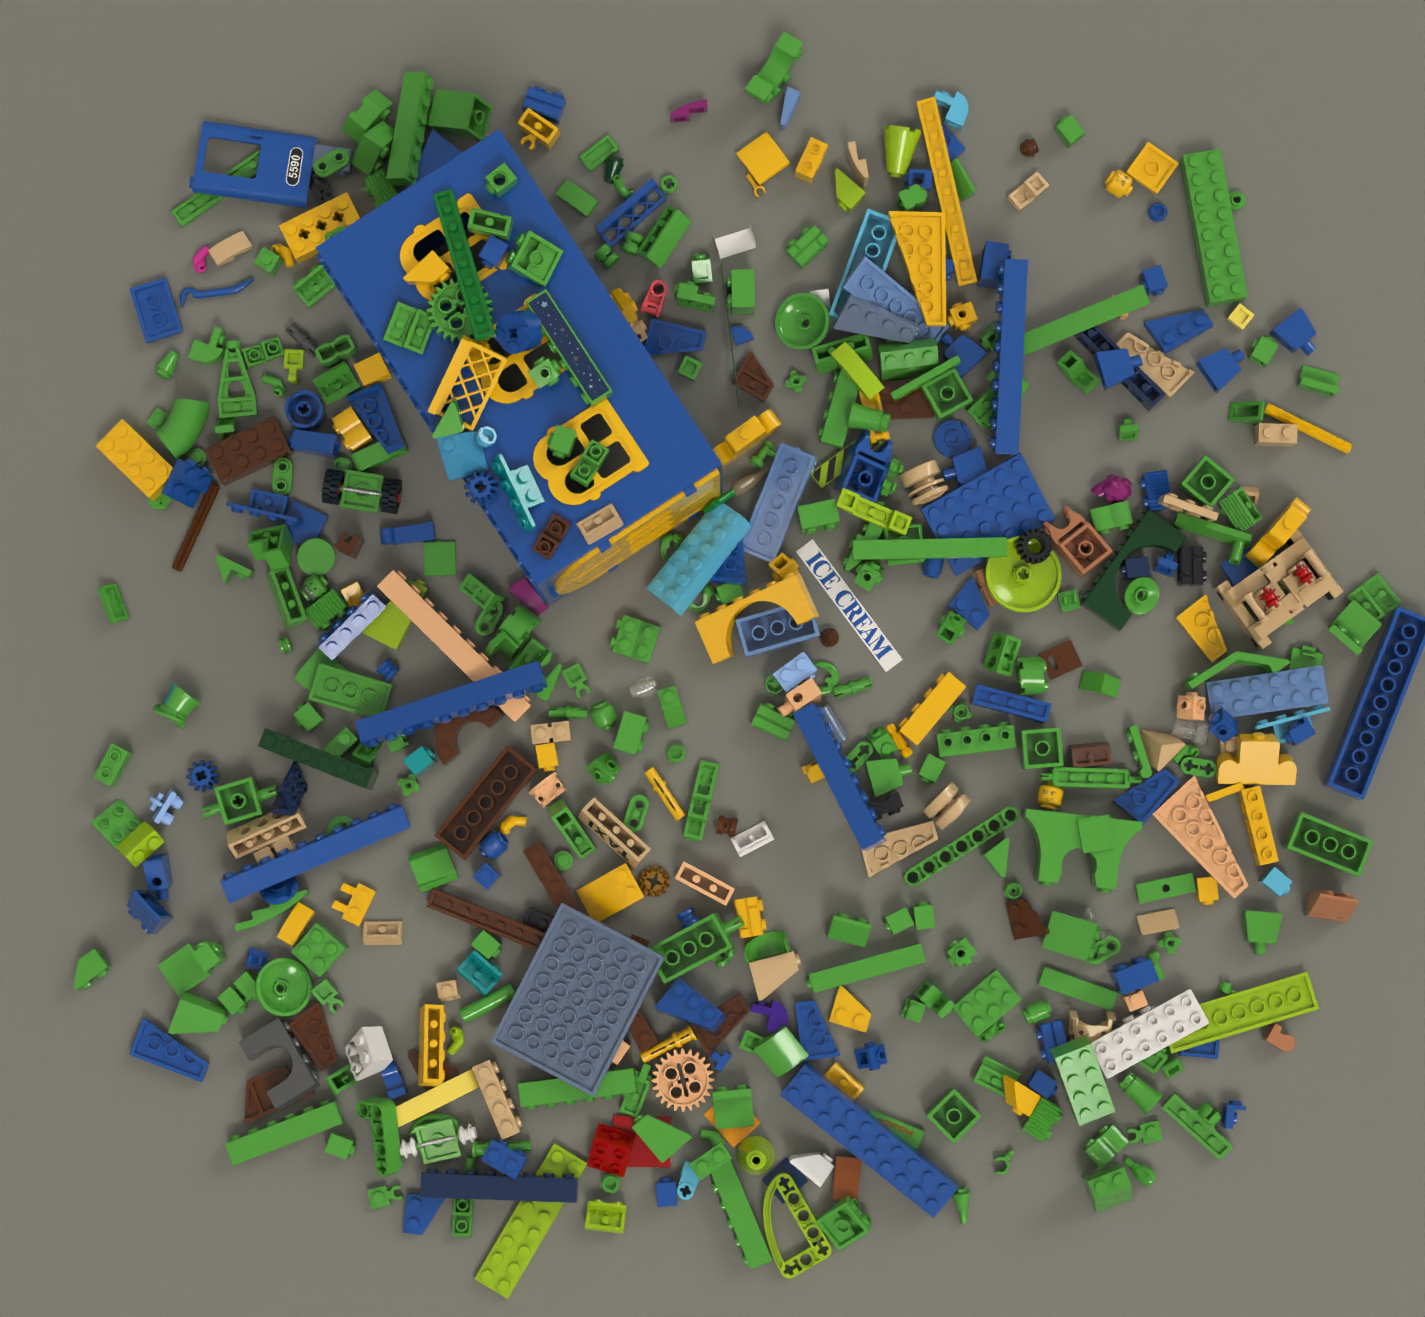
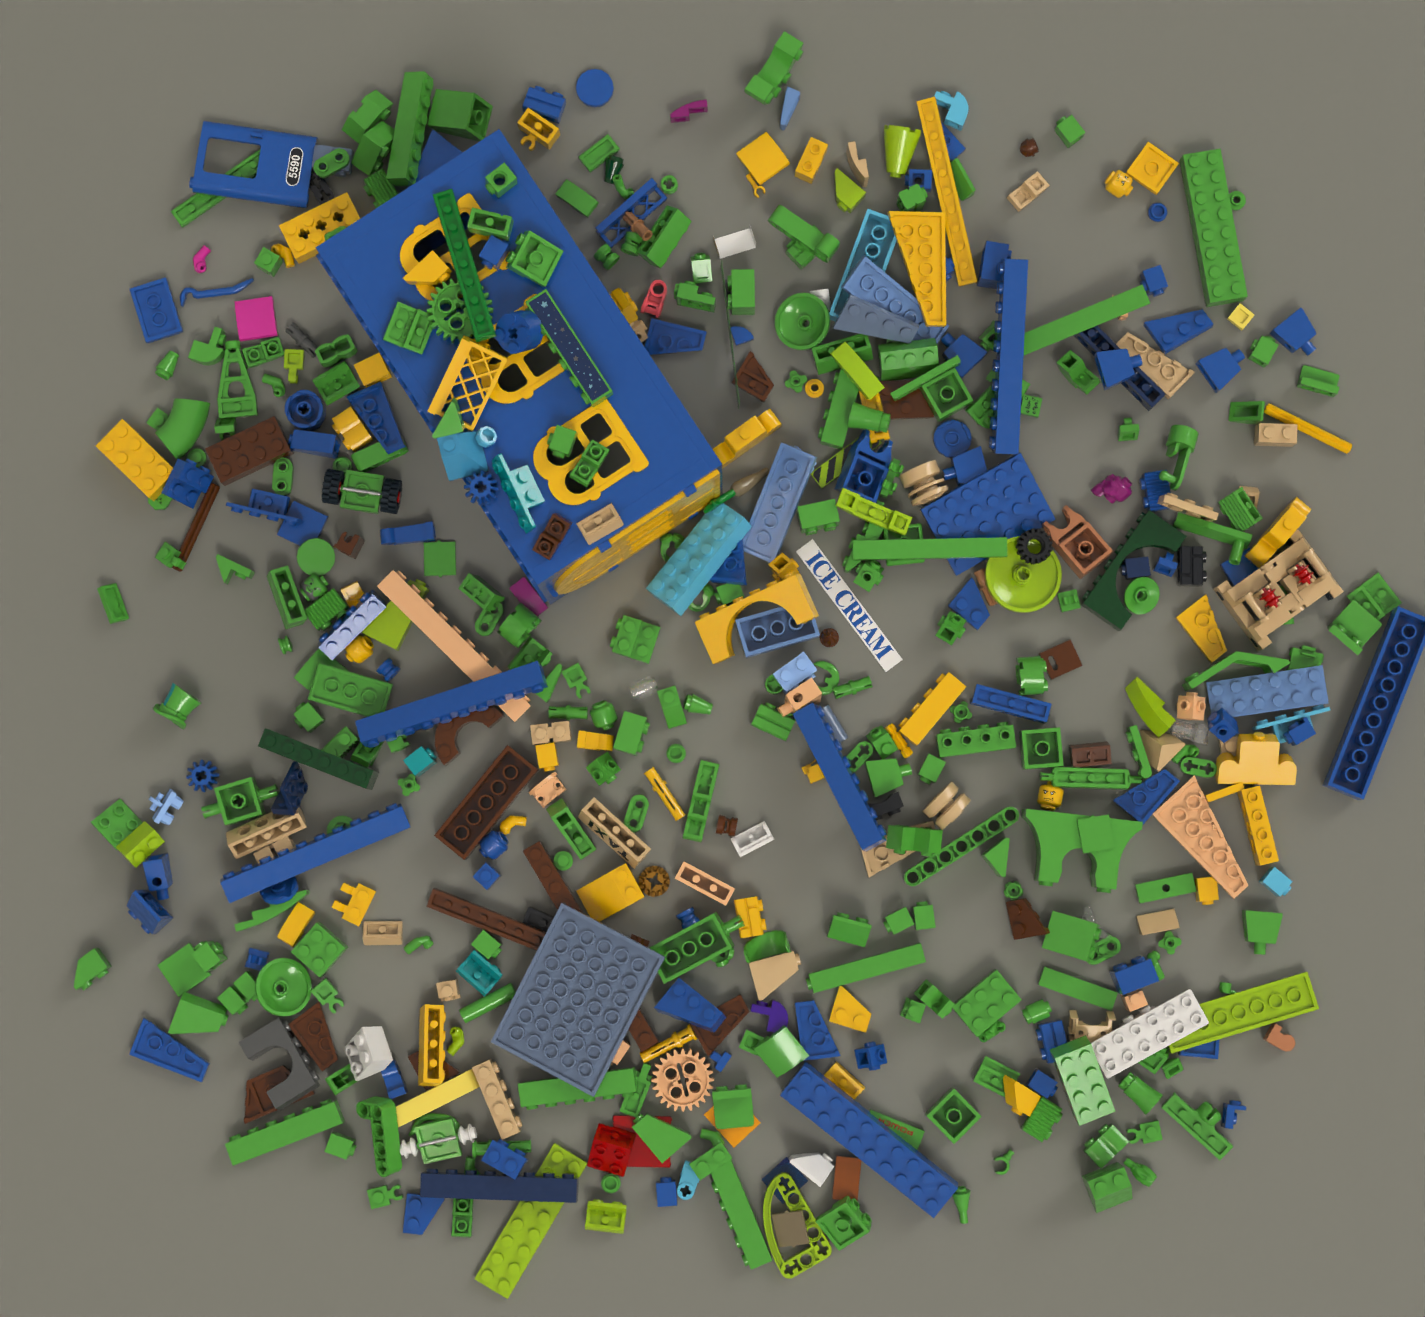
(113, 765): bright green brick -> none
(170, 556): none -> bright green plate
(229, 248): tan slope -> none
(256, 318): none -> dark pink slope
(272, 544): bright green brick -> none
(314, 286): bright green bracket -> none
(359, 649): none -> yellow head
(417, 942): none -> bright green arm
(433, 867): bright green slope -> none
(501, 643): bright green panel -> none
(540, 377): bright green brick -> none
(594, 88): none -> blue tile
(595, 741): none -> yellow leg
(637, 226): none -> medium nougat axle
(690, 368): bright green plate -> none
(697, 705): none -> bright green cone
(755, 1147): lime cone -> none
(767, 449): bright green piece -> none
(790, 1228): none -> dark tan piece
(804, 234): none -> bright green beam
(814, 394): none -> yellow plate
(907, 838): none -> bright green brick
(932, 567): blue brick -> none
(966, 311): yellow brick -> none
(967, 949): bright green brick -> none
(1002, 654): bright green brick -> none
(1031, 406): none -> bright green tile
(1100, 683): bright green slope -> none
(1111, 517): bright green brick -> none
(1149, 707): none -> lime slope
(1180, 440): none -> bright green piece
(1206, 482): bright green brick -> none
(1328, 844): bright green brick -> none
(1330, 905): nougat slope -> none

